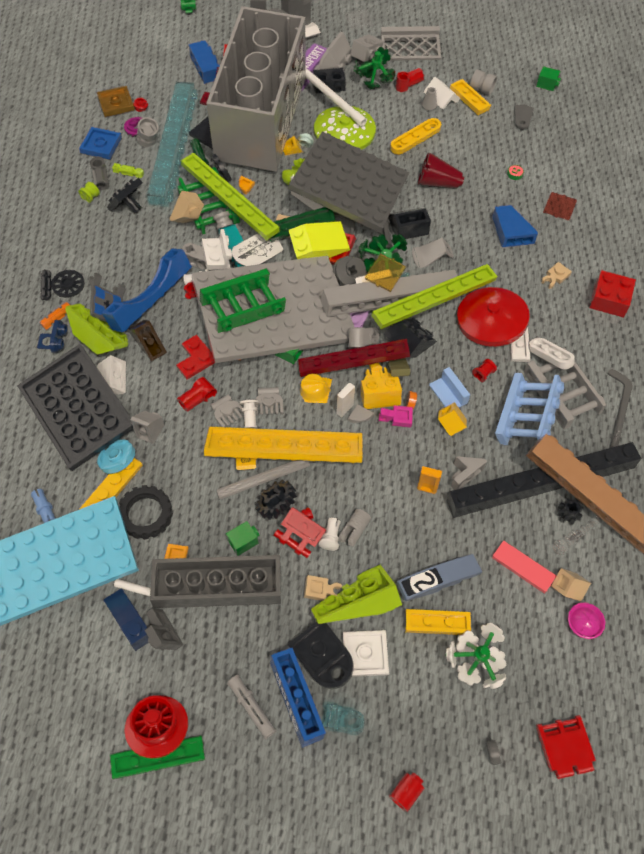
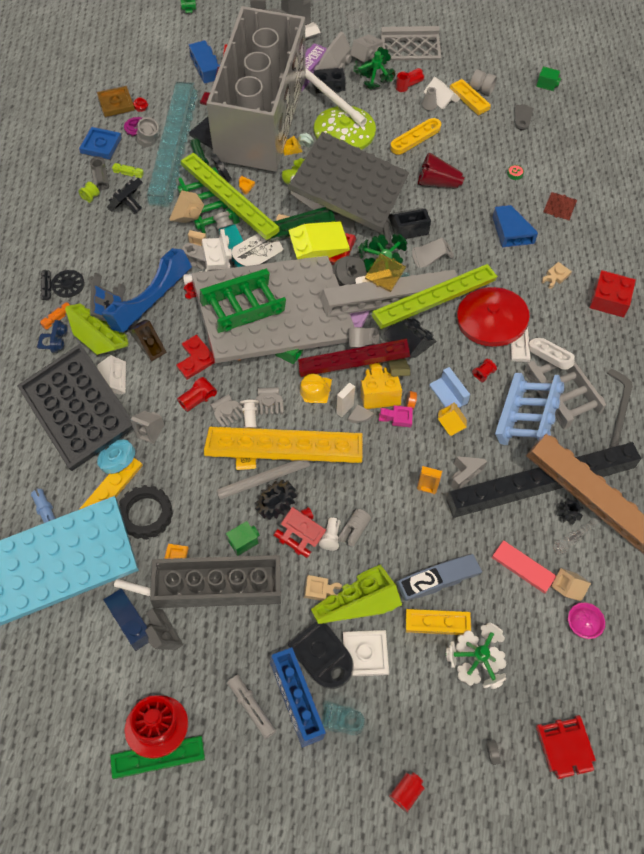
(196, 237): none -> tan tile

